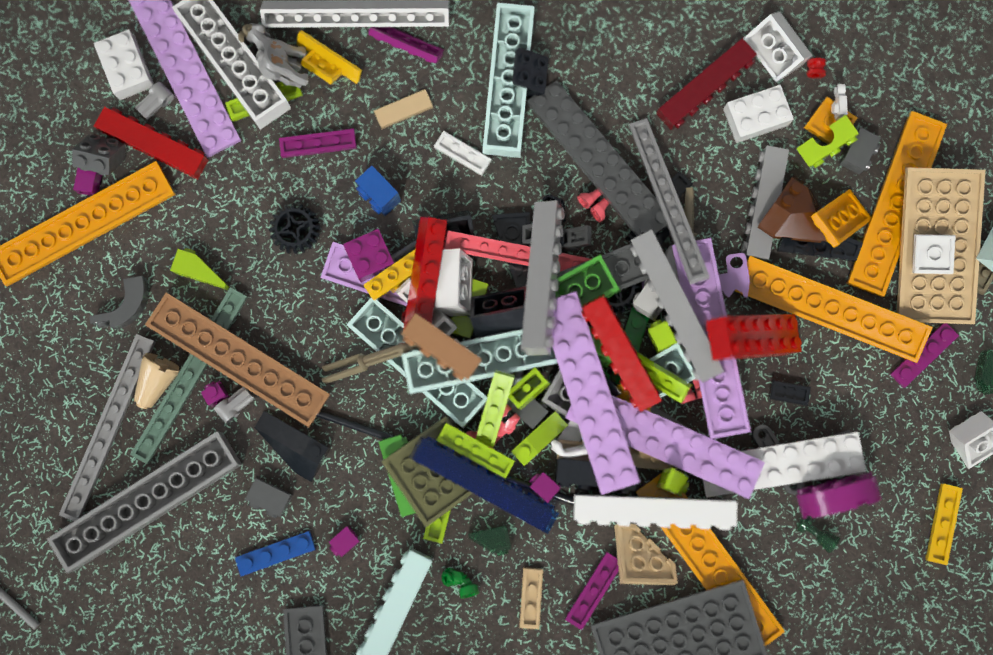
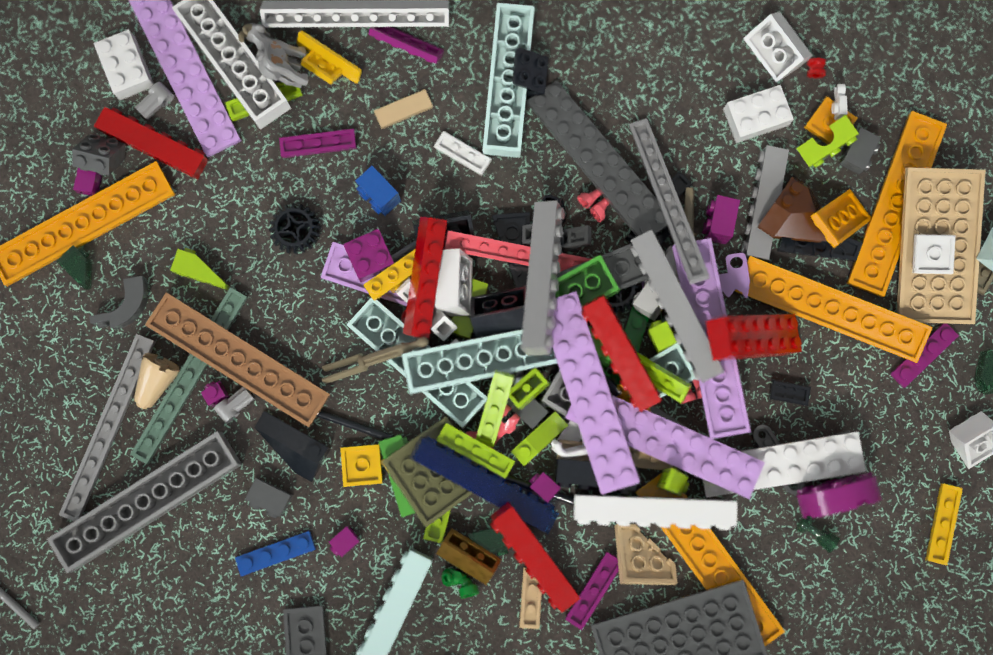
(77, 265): none -> clear green slope
(361, 465): none -> yellow plate
(441, 347): medium nougat brick -> none
(468, 556): none -> pearl gold brick
(535, 557): none -> red brick
(706, 84): dark red brick -> none
(721, 219): none -> magenta brick

